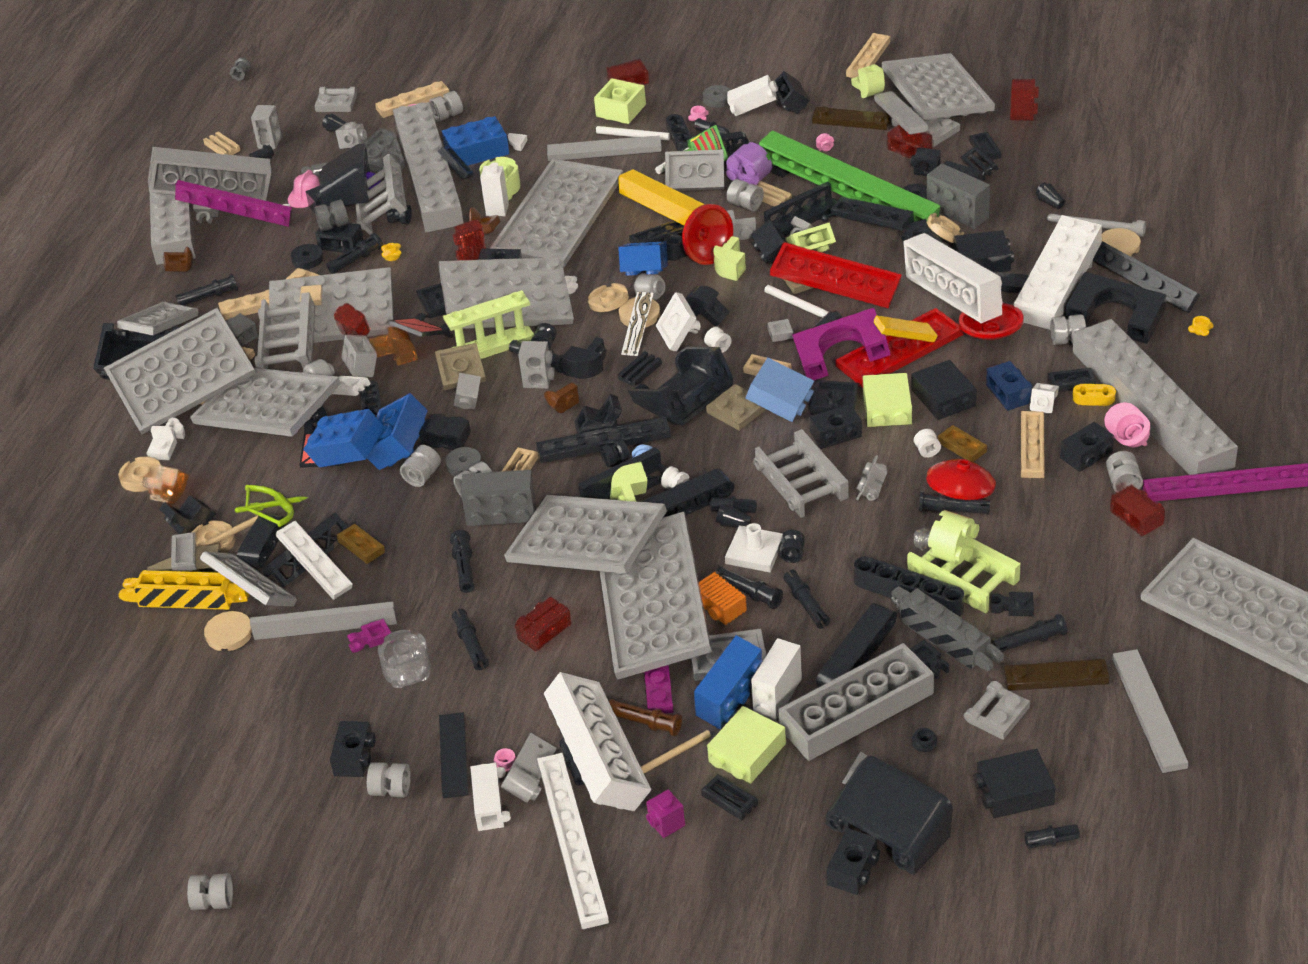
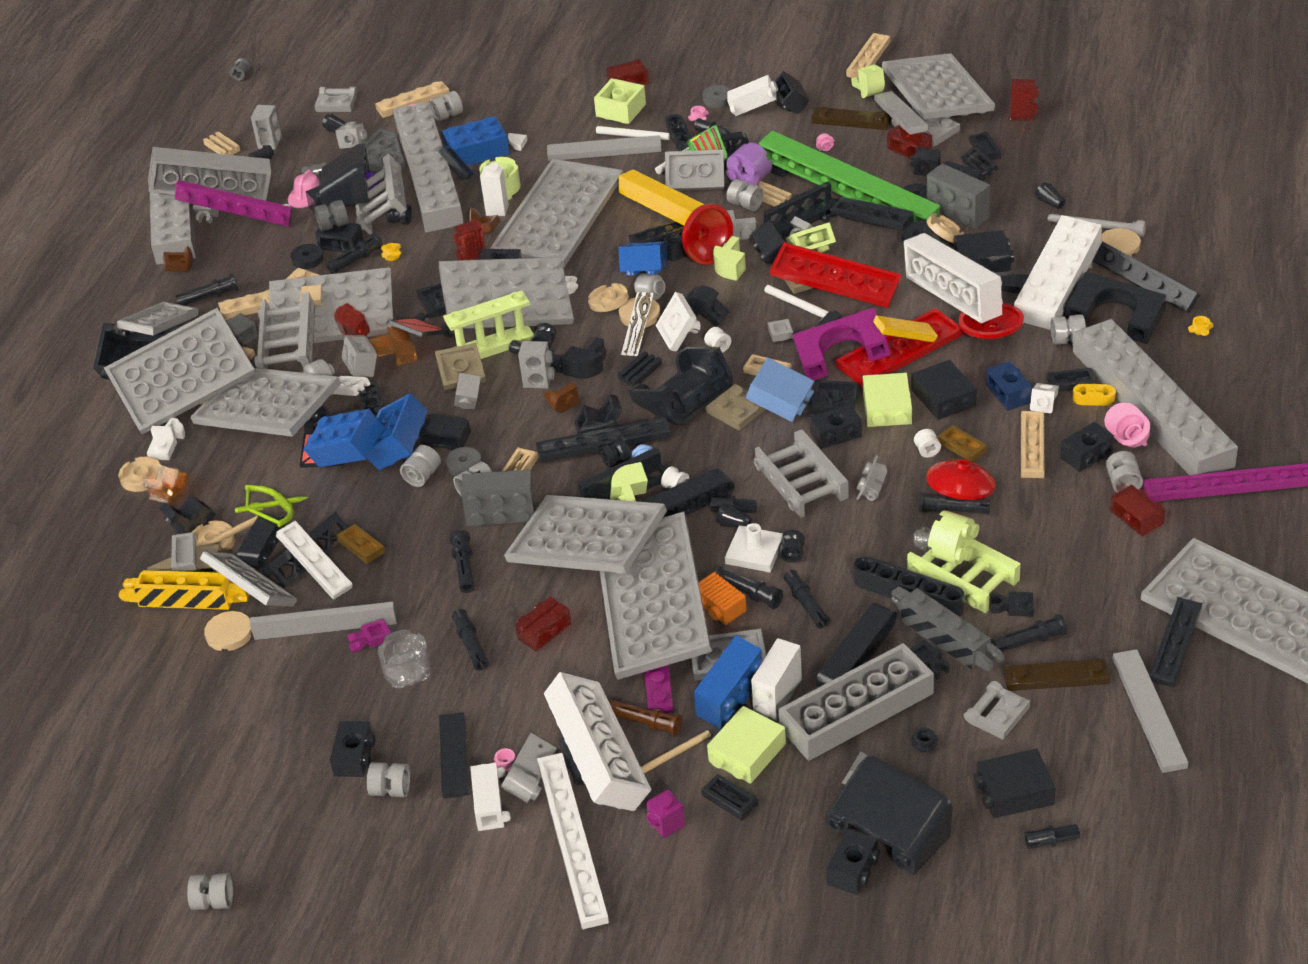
(1175, 642): none -> black tile

